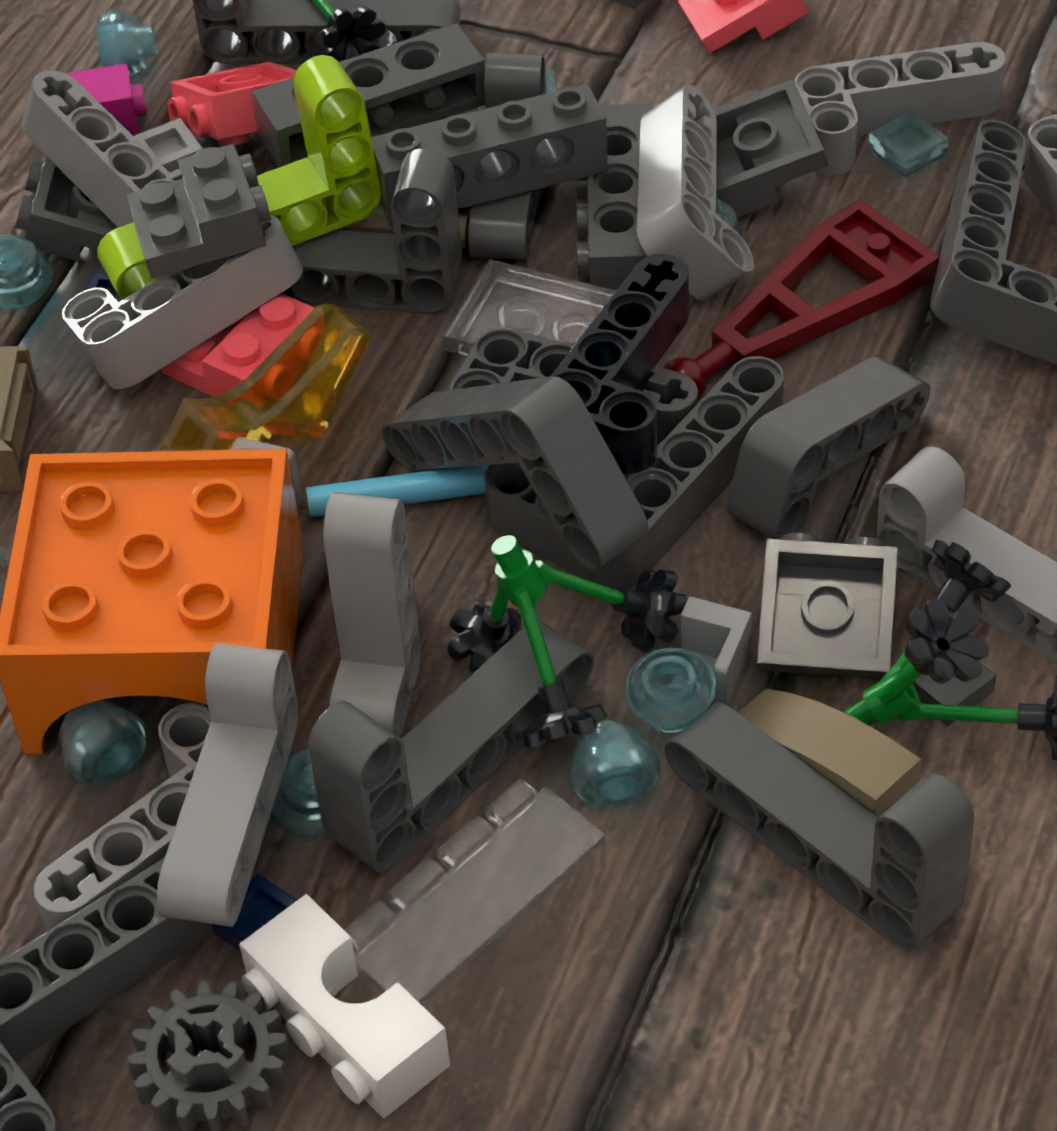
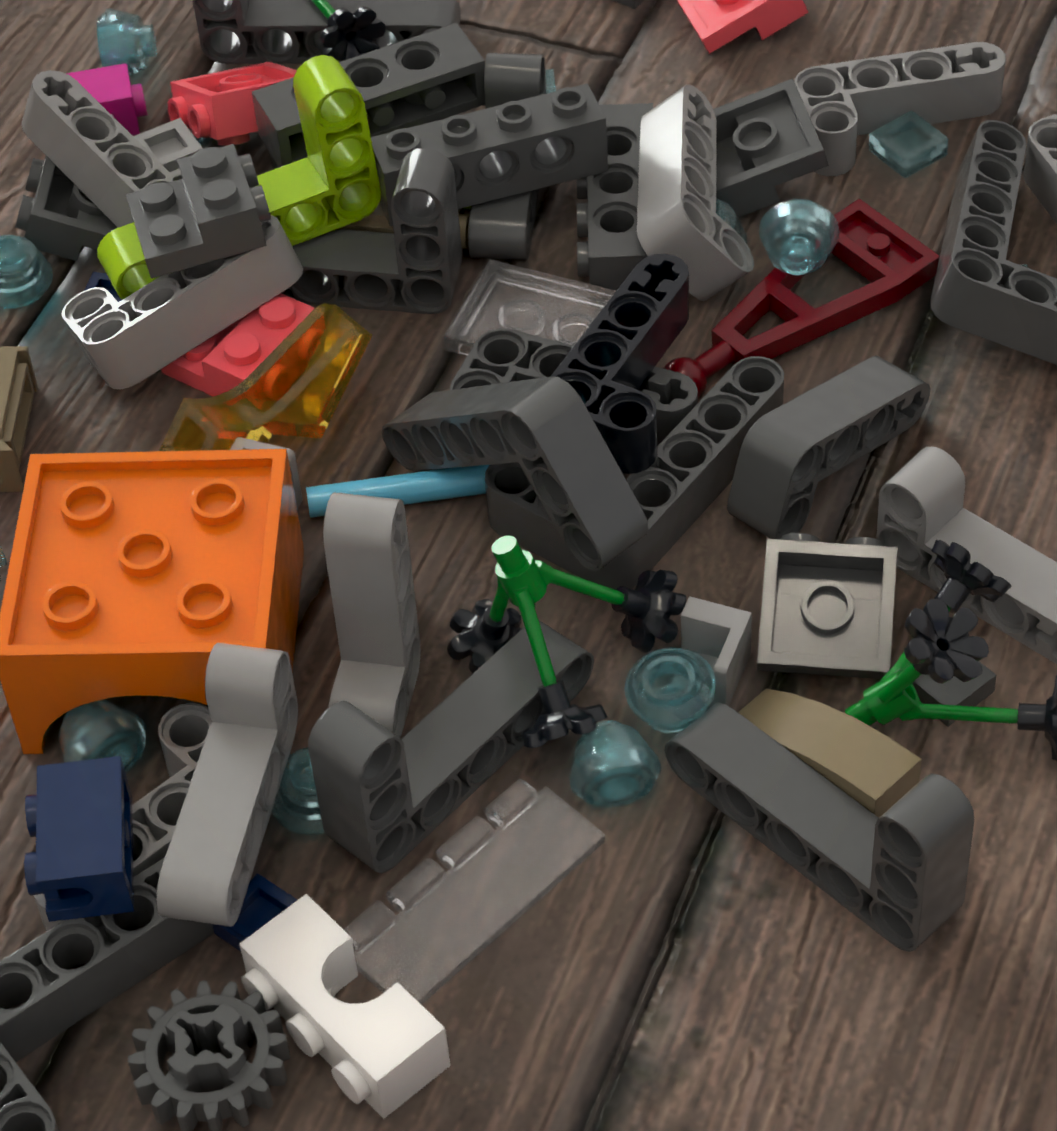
(81, 839): none -> dark blue brick
(798, 236): none -> clear light blue cone

